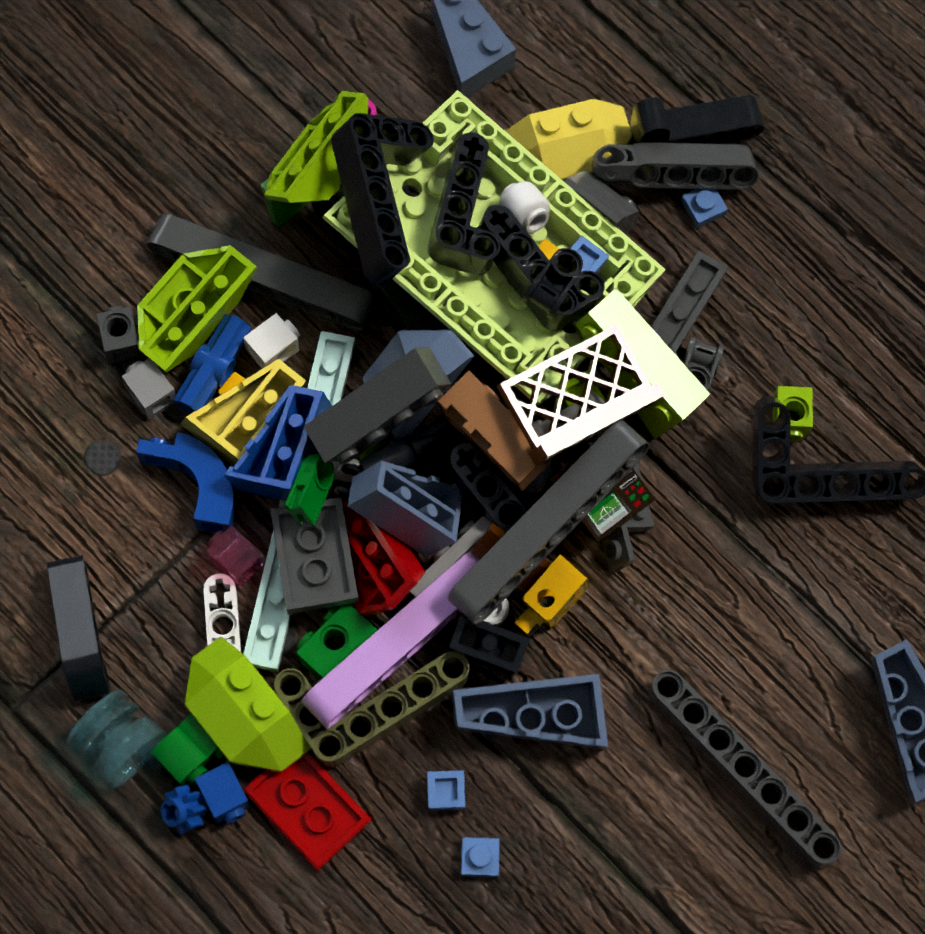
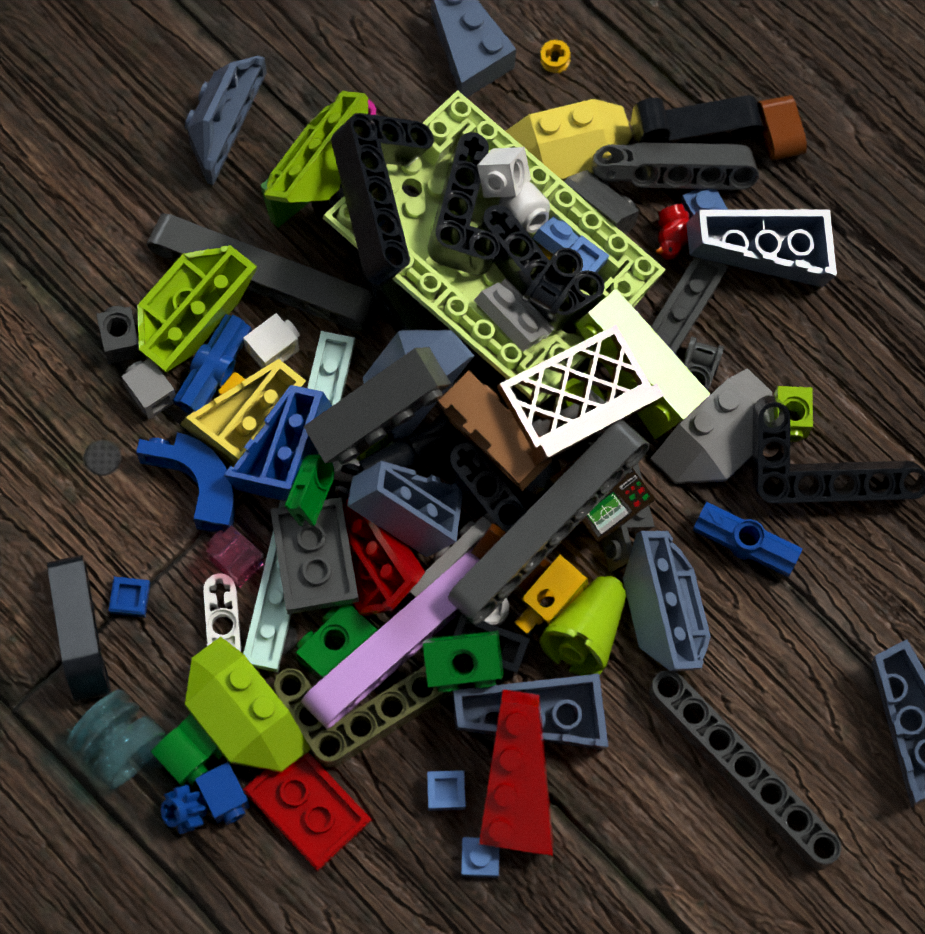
(129, 597): none -> blue tile
(222, 112): none -> sand blue wedge
(483, 649): none -> green brick
(504, 172): none -> white brick
(512, 315): none -> light grey plate
(517, 789): none -> red wedge
(547, 50): none -> yellow bush
(555, 235): none -> medium blue plate
(587, 627): none -> lime cone
(666, 602): none -> sand blue wedge
(673, 232): none -> red animal
(715, 435): none -> light grey wedge
(769, 549): none -> blue piece
(770, 242): none -> sand blue wedge
(782, 128): none -> dark orange beam

